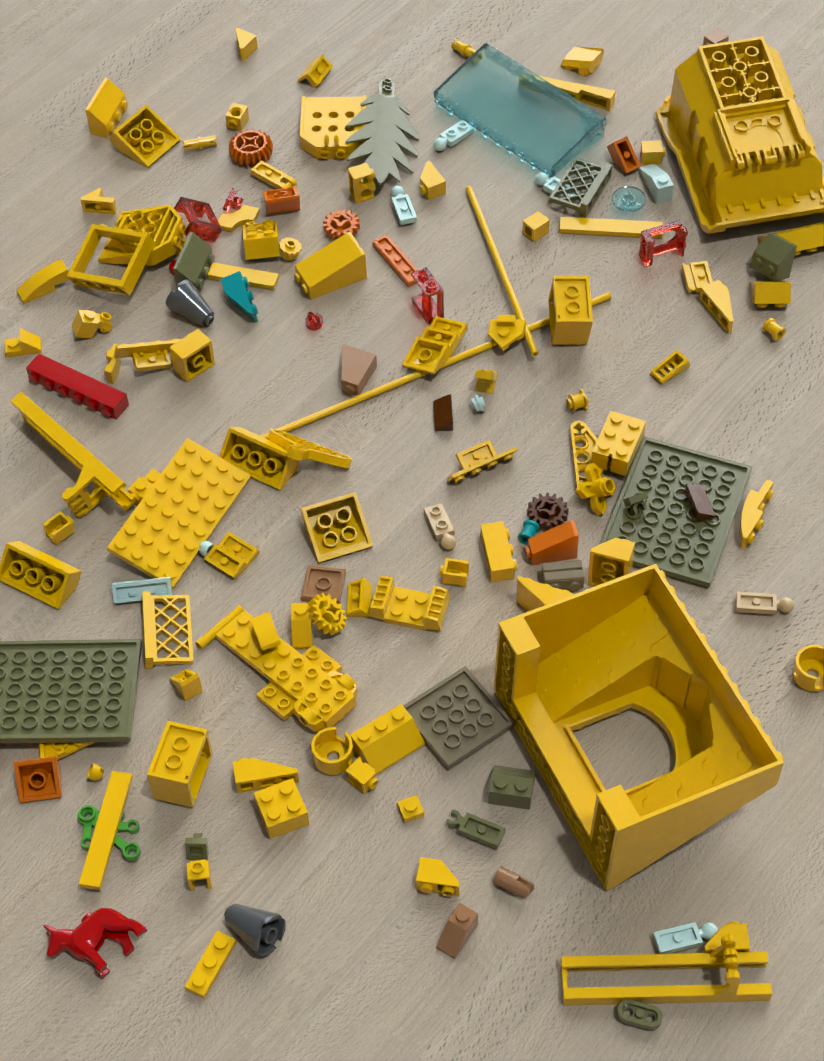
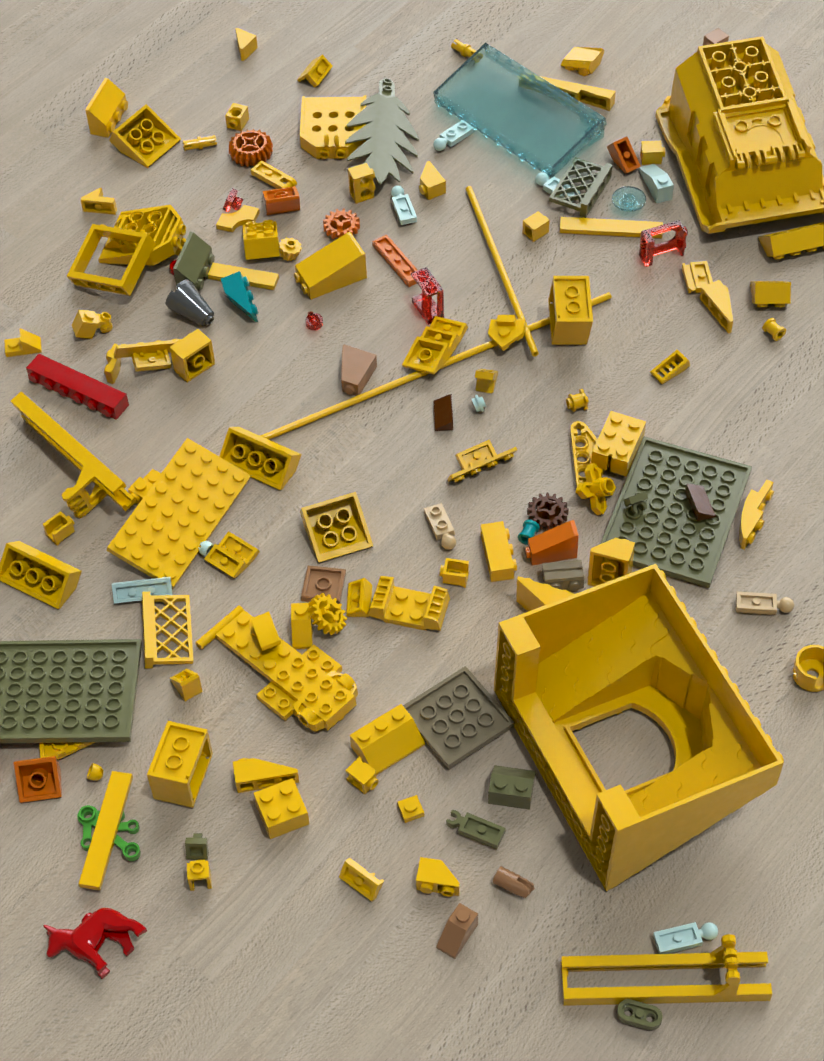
(43, 281): yellow slope -> none
(195, 209): clear red panel -> none
(210, 964): yellow plate -> none
(256, 927): dark grey cone -> none
(302, 449): yellow beam -> none
(329, 742): yellow piece -> none
(360, 879): none -> yellow plate
(734, 928): yellow slope -> none
(774, 257): olive slope -> none

